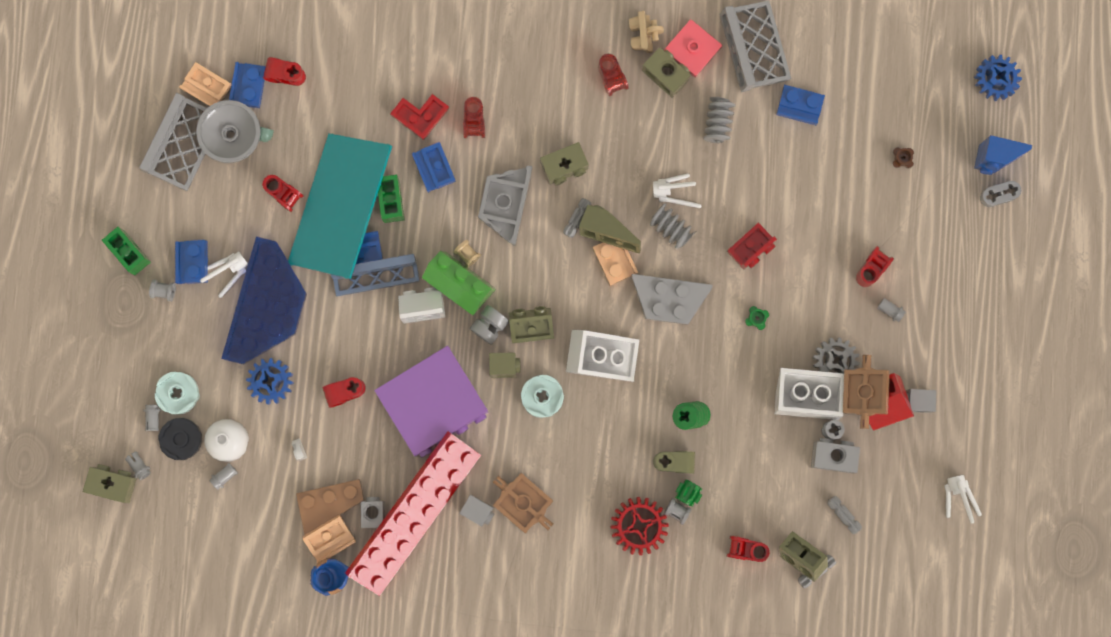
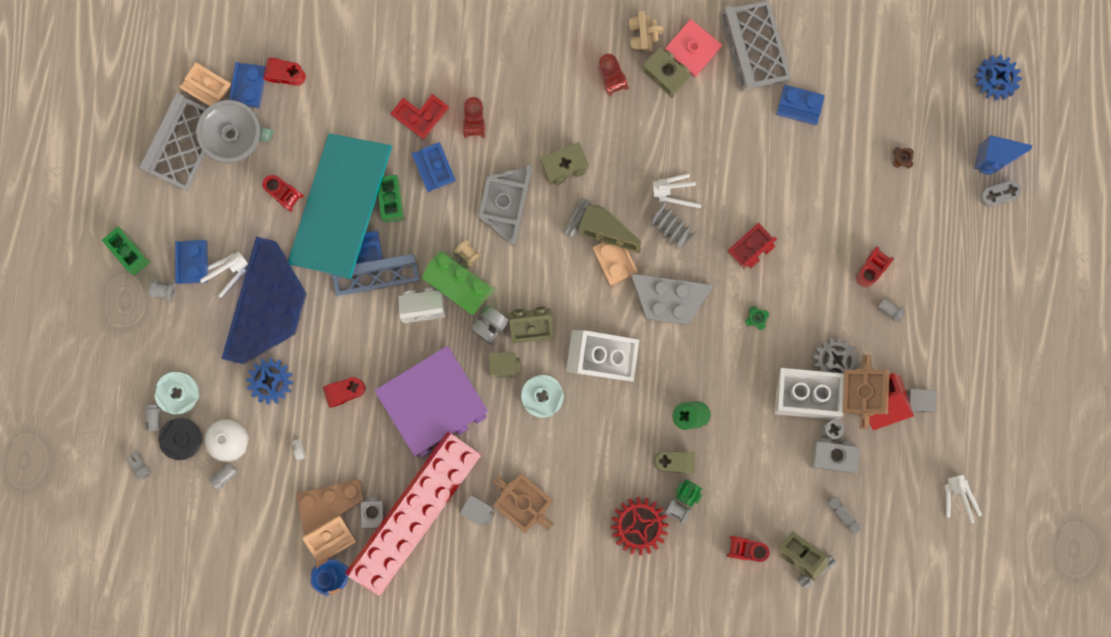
(97, 483): olive brick -> none
(718, 120): light grey piece -> none

